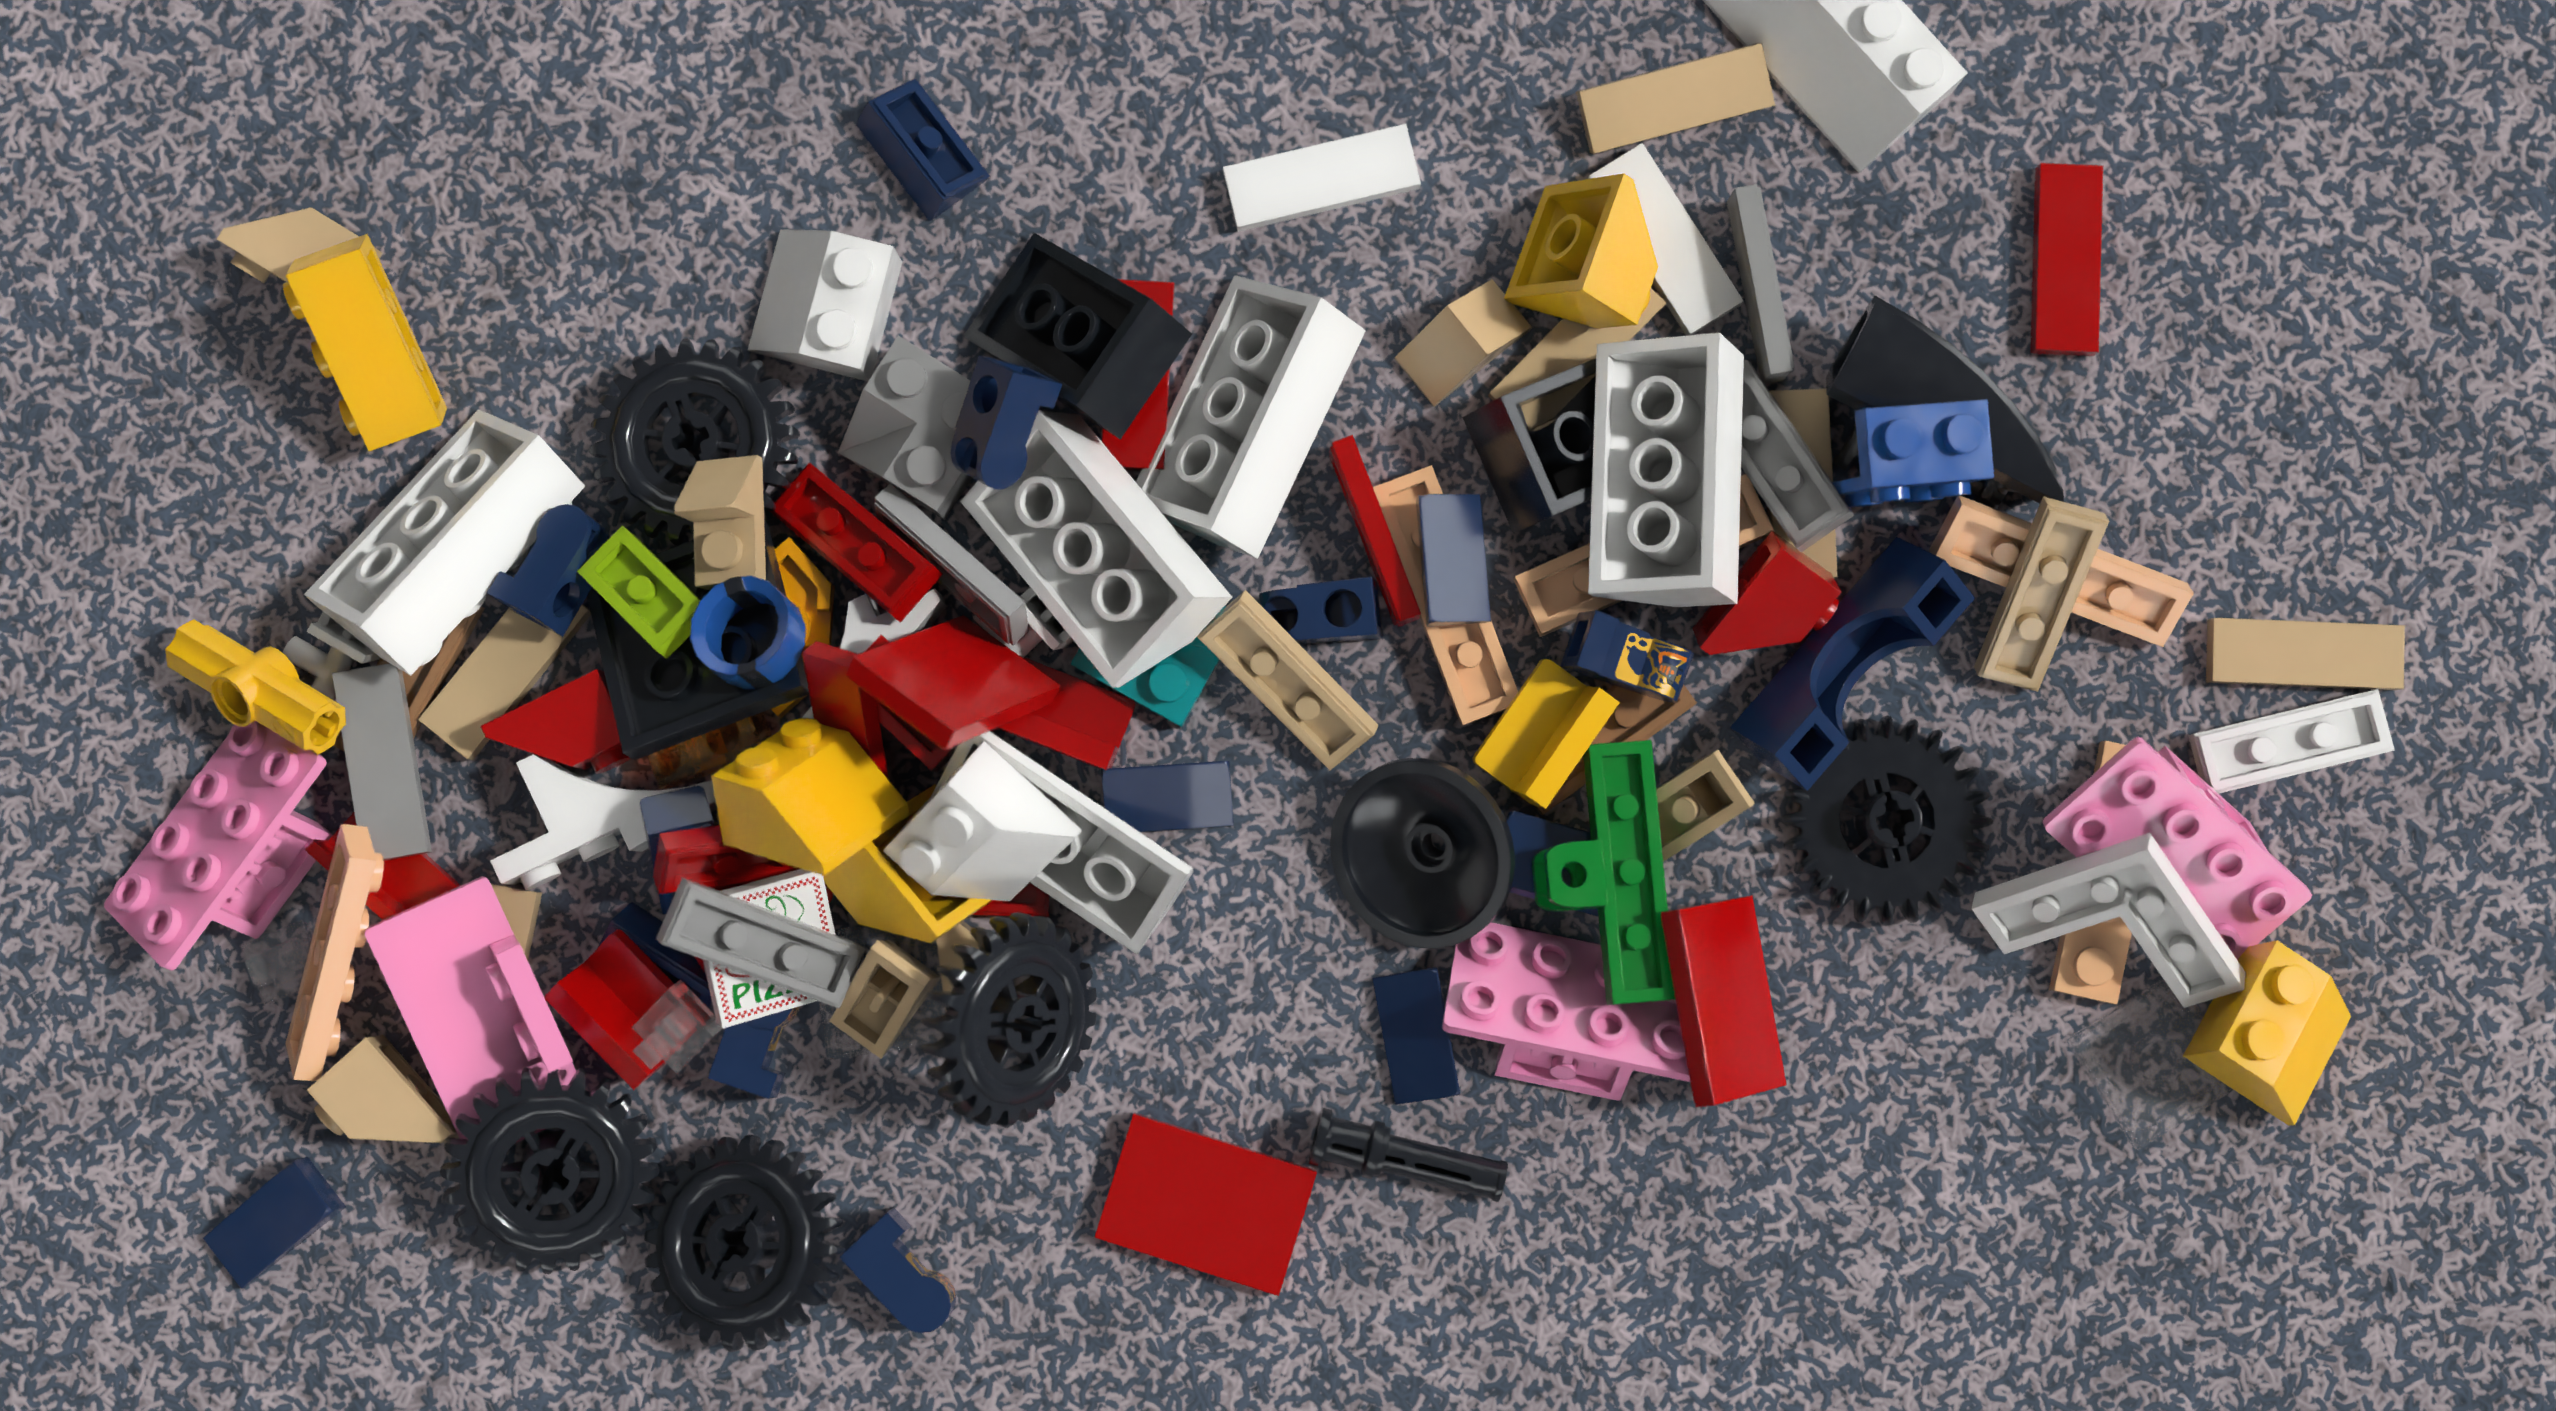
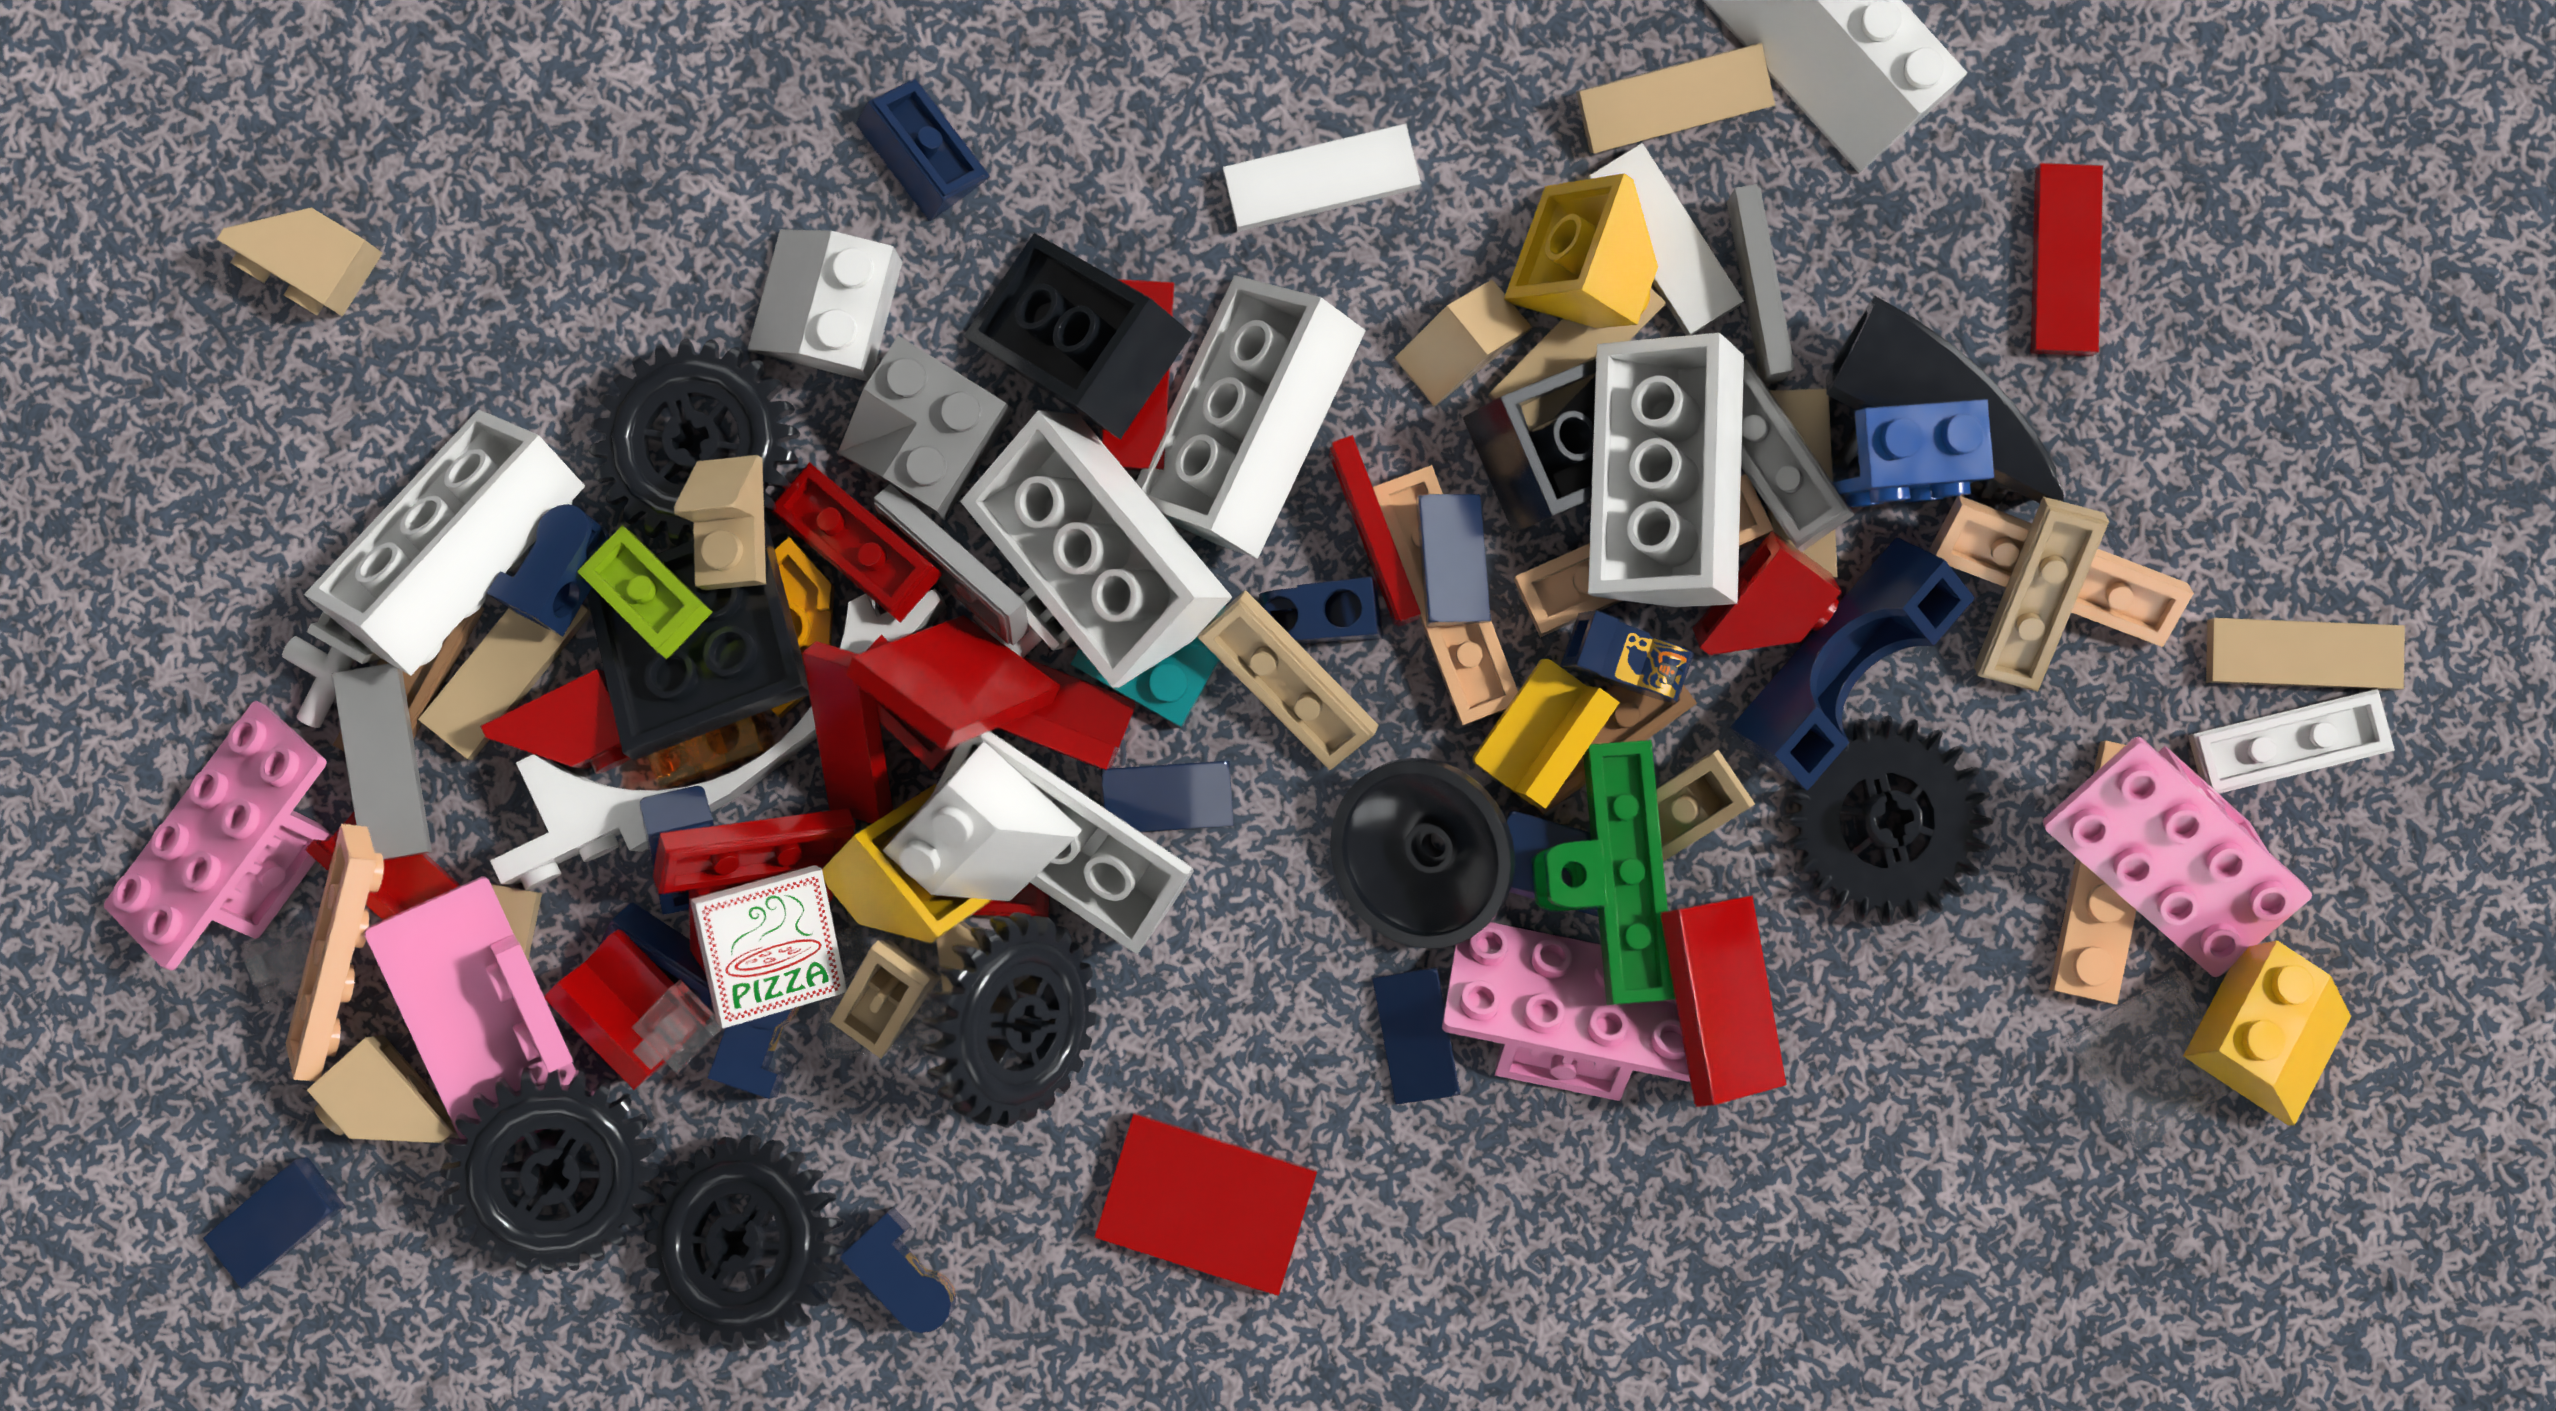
(255, 687): yellow piece -> none
(364, 343): yellow brick -> none
(721, 605): blue piece -> none
(760, 943): light grey tile -> none
(805, 798): yellow slope -> none
(998, 420): dark blue leg -> none
(1377, 1151): black pin -> none
(2124, 882): white plate -> none

